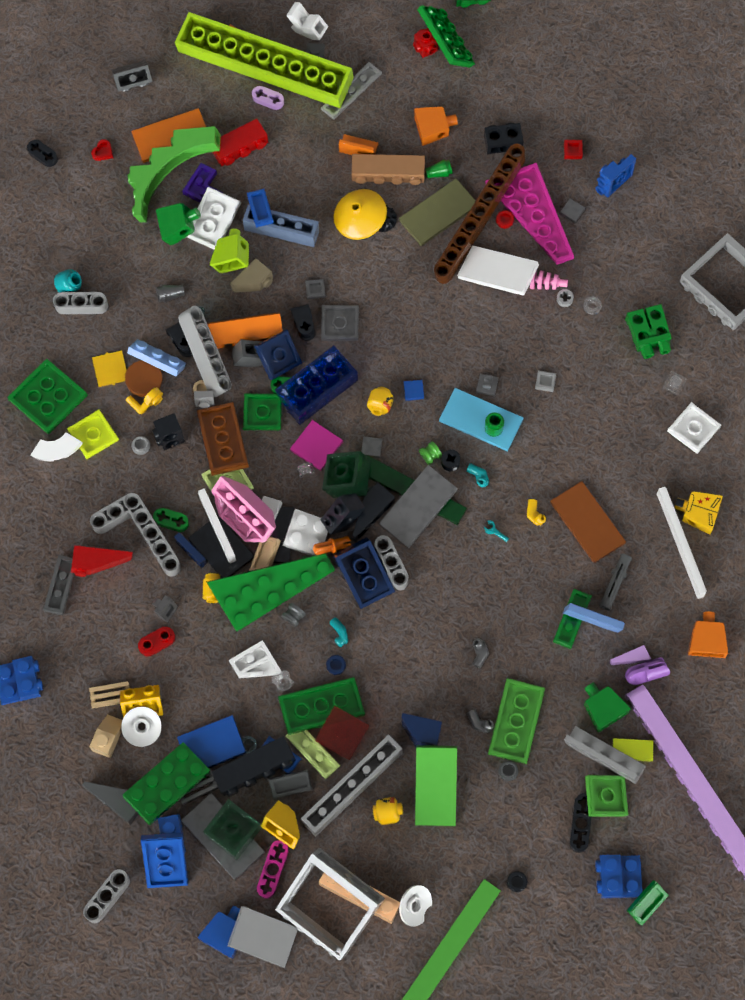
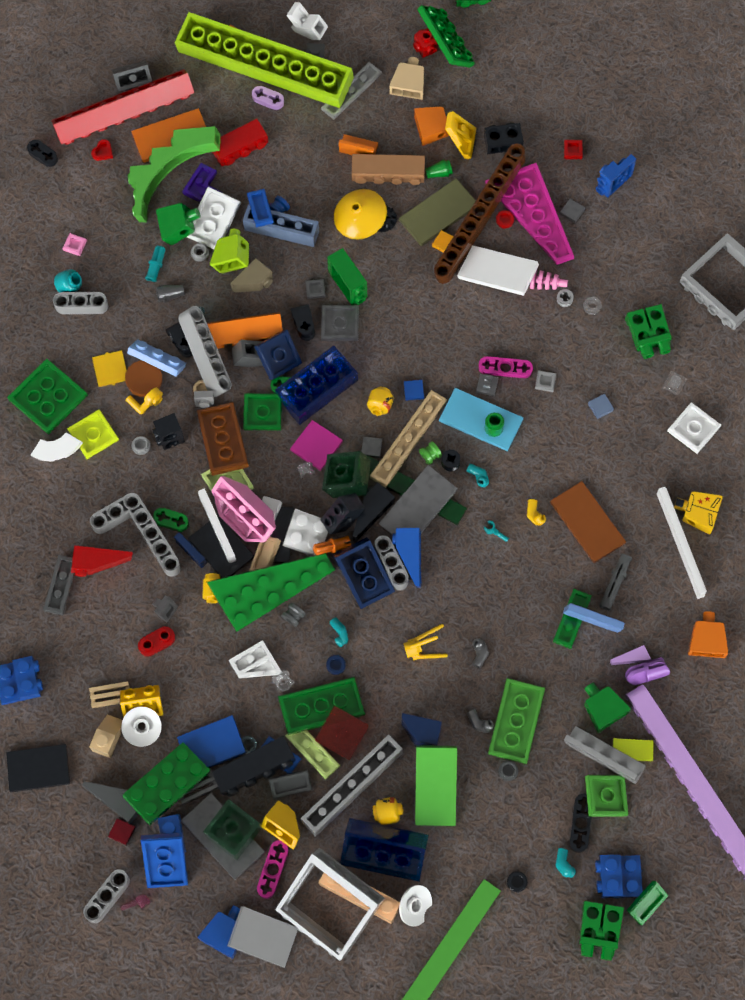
(38, 768): none -> black tile
(74, 244): none -> bright pink tile
(121, 831): none -> dark red tile
(123, 106): none -> brick
(141, 900): none -> clear pink hand
(155, 264): none -> teal axle
(199, 247): none -> light grey plate
(279, 204): none -> blue wheel
(347, 277): none -> green window
(384, 849): none -> clear blue slope
(408, 80): none -> tan torso
(408, 438): none -> tan tile
(409, 547): none -> blue slope
(413, 646): none -> yellow plant
(442, 241): none -> light orange tile
(461, 133): none -> yellow wing
(518, 374): none -> dark pink beam
(562, 864): none -> teal arm
(596, 935): none -> green hips
(600, 406): none -> sand blue tile

